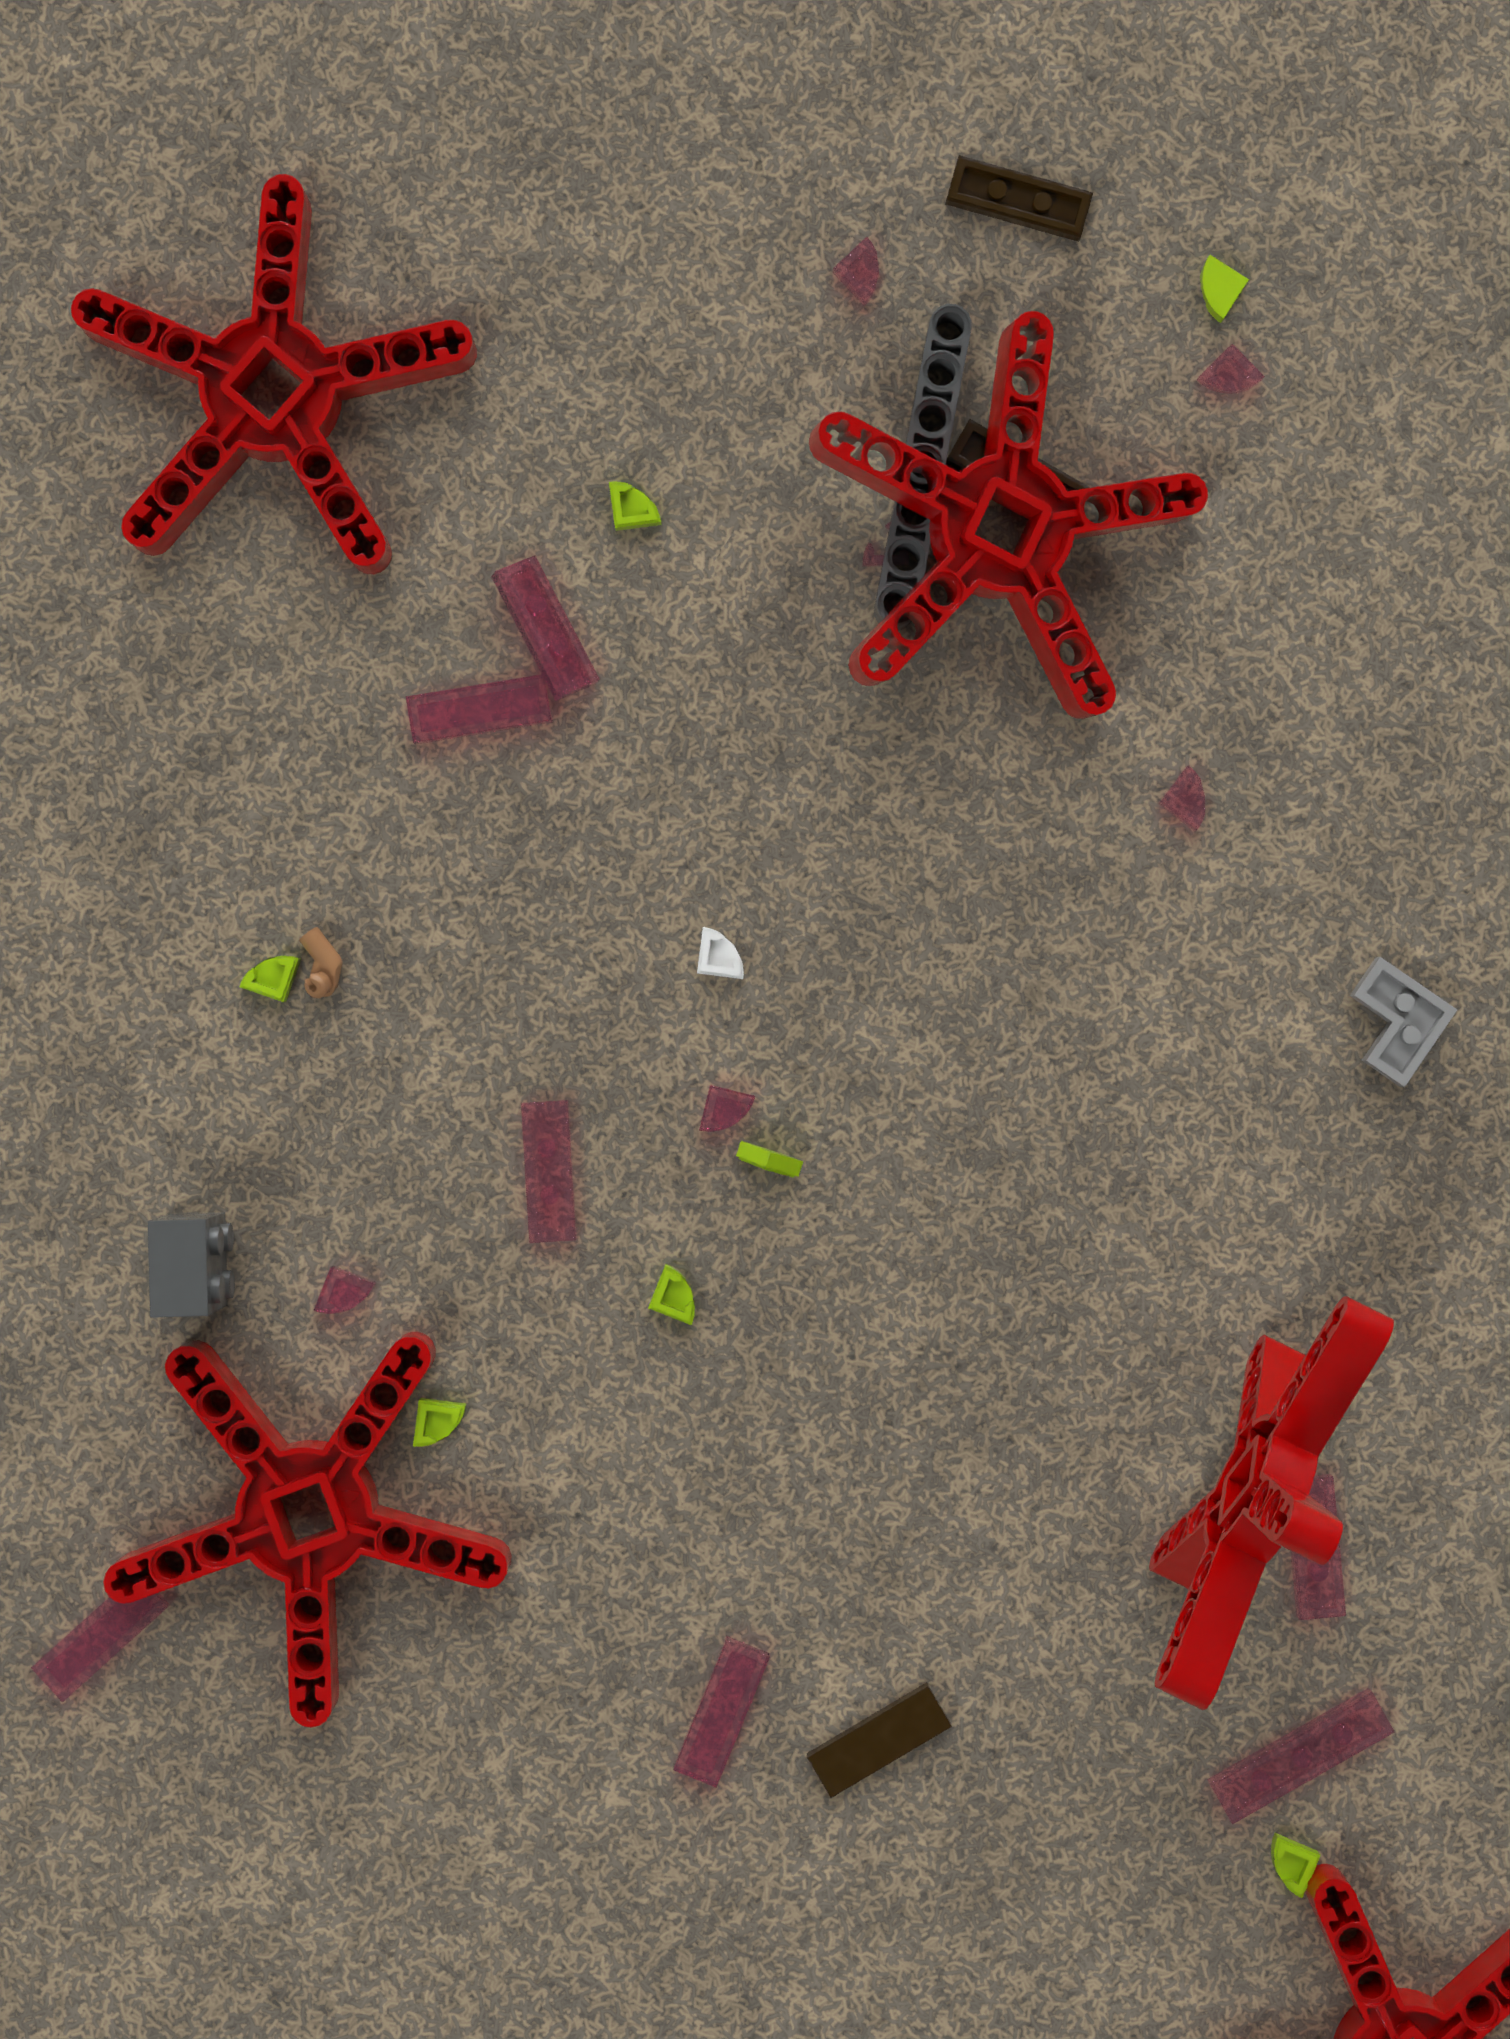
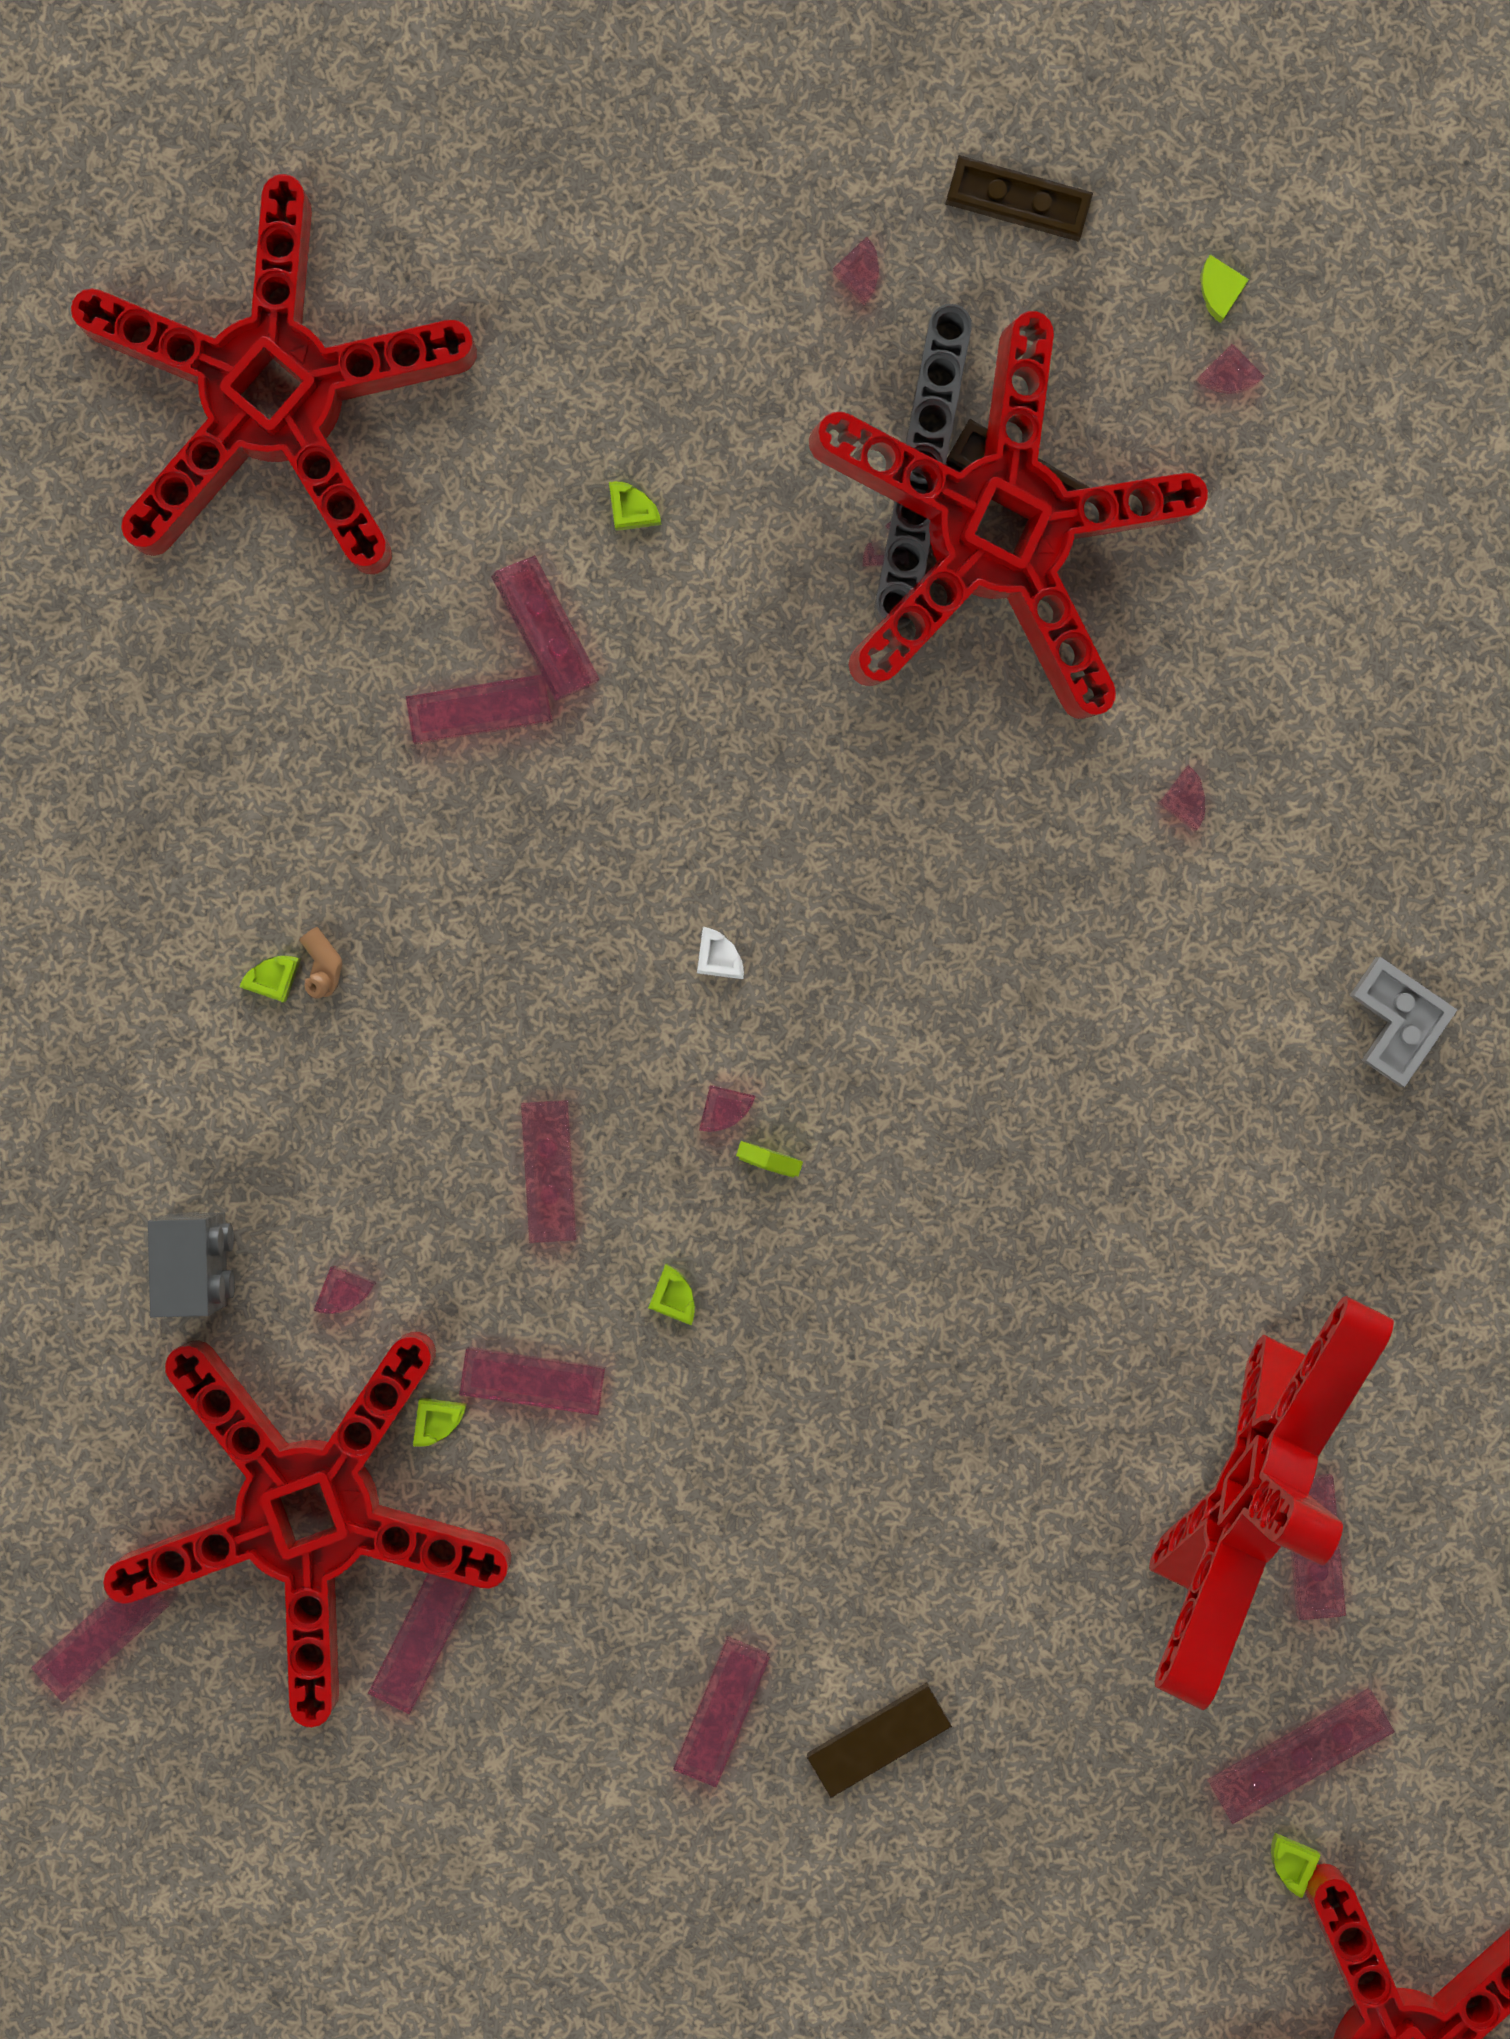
(419, 1642): none -> clear pink tile
(532, 1380): none -> clear pink tile

